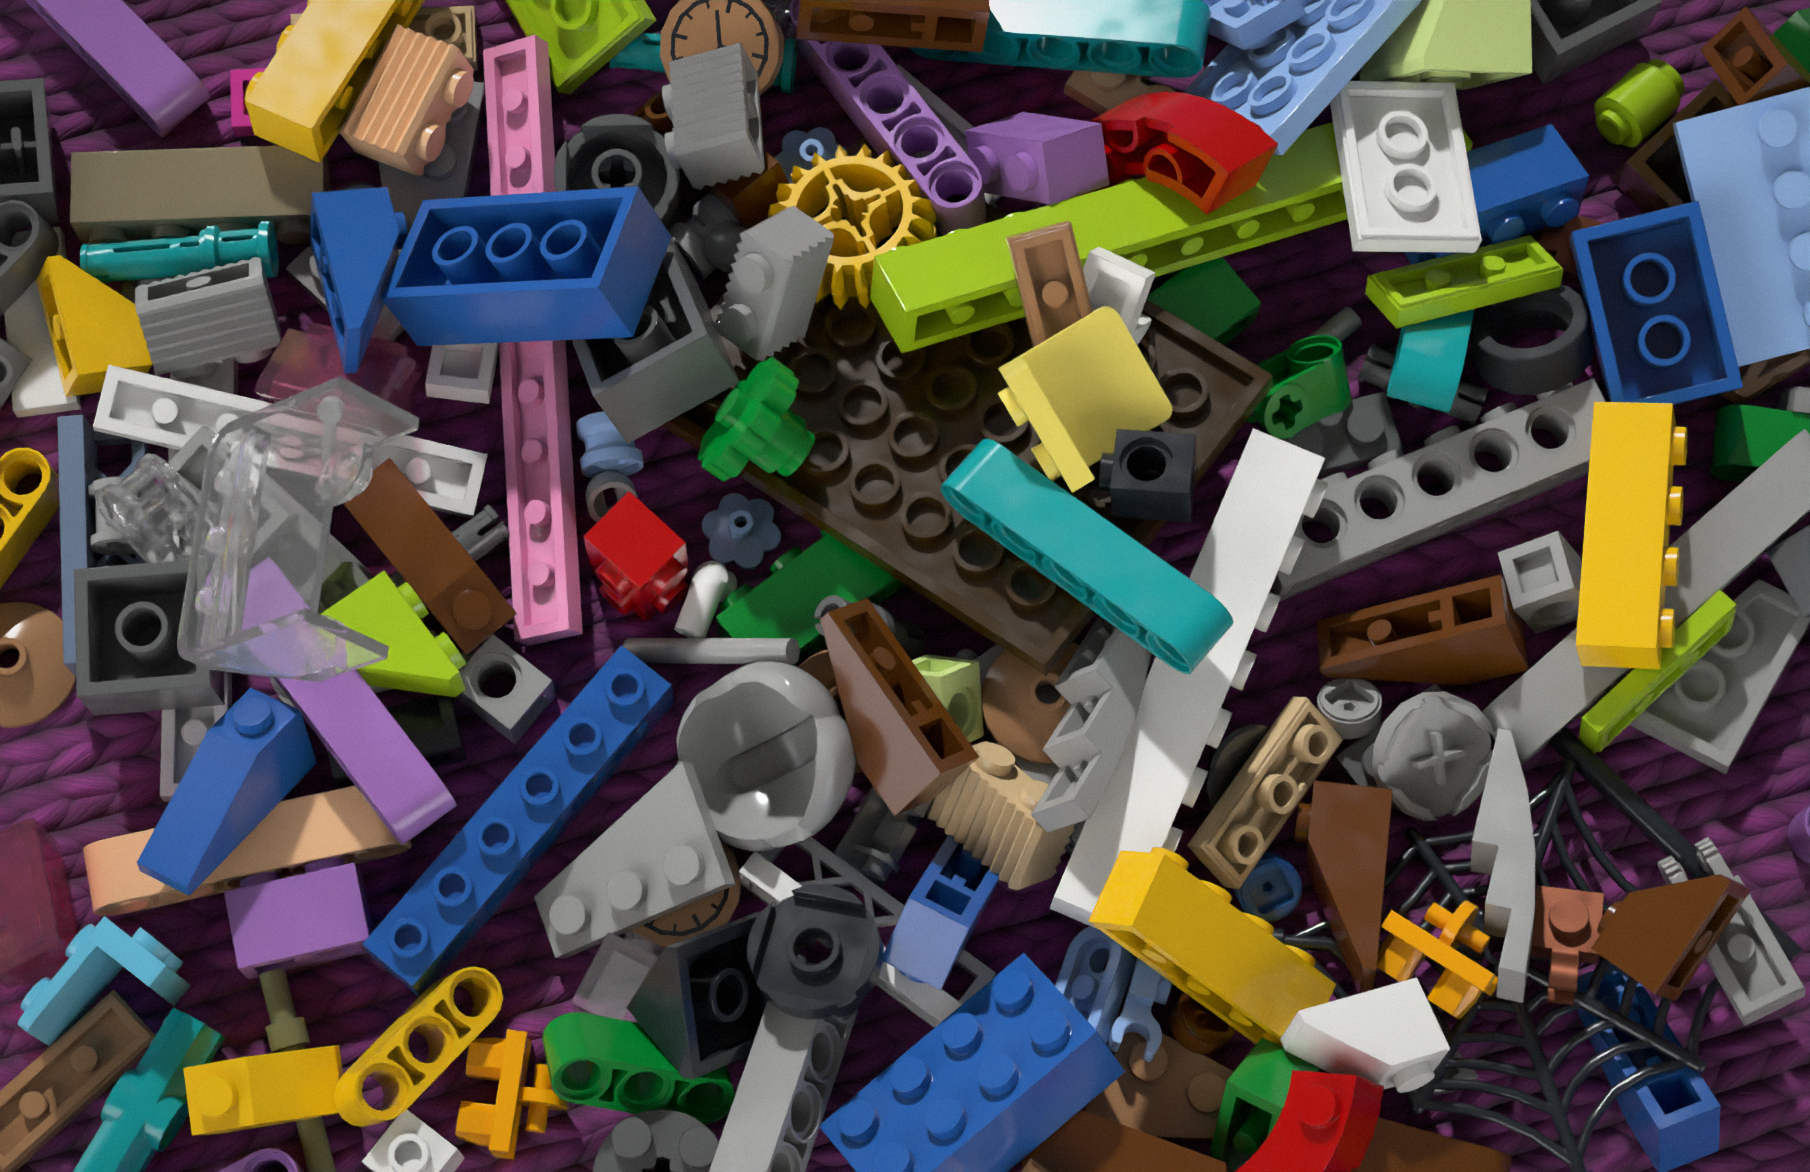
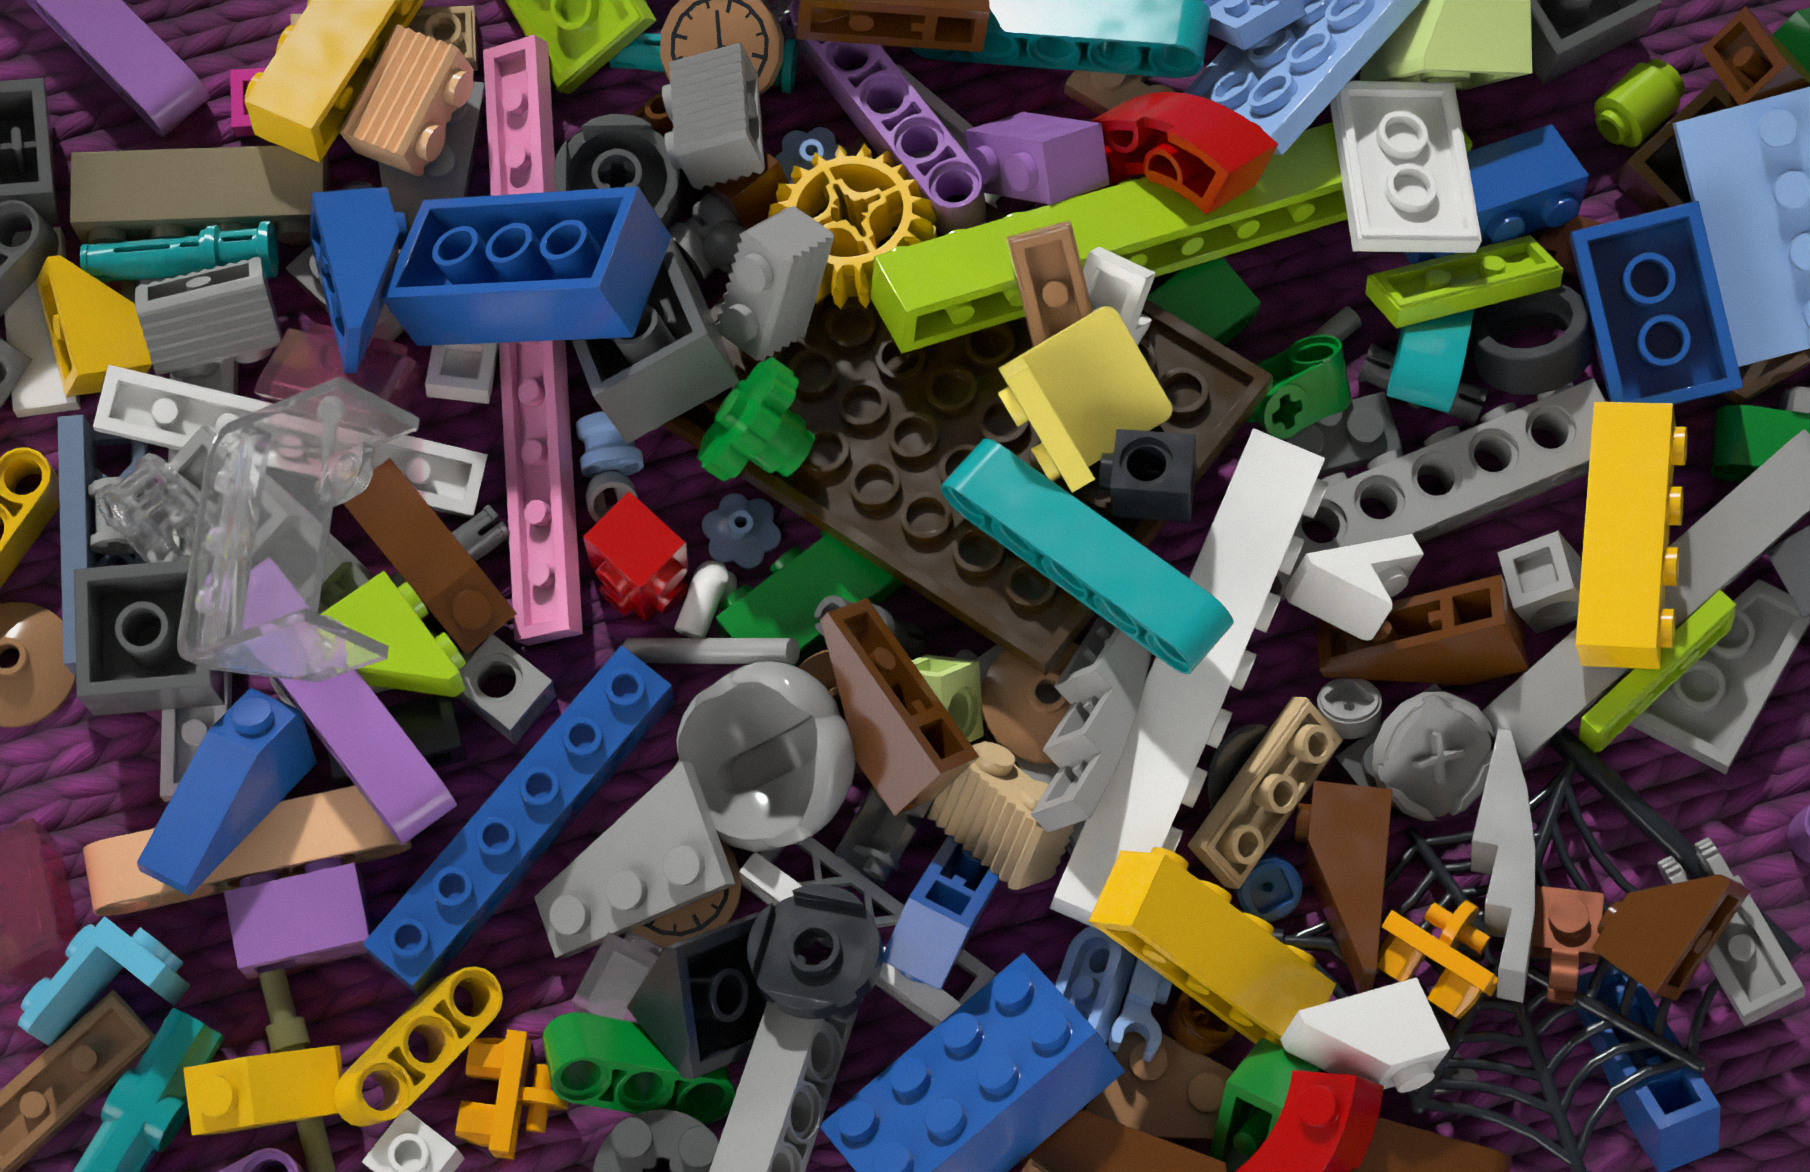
(1354, 583): none -> white slope

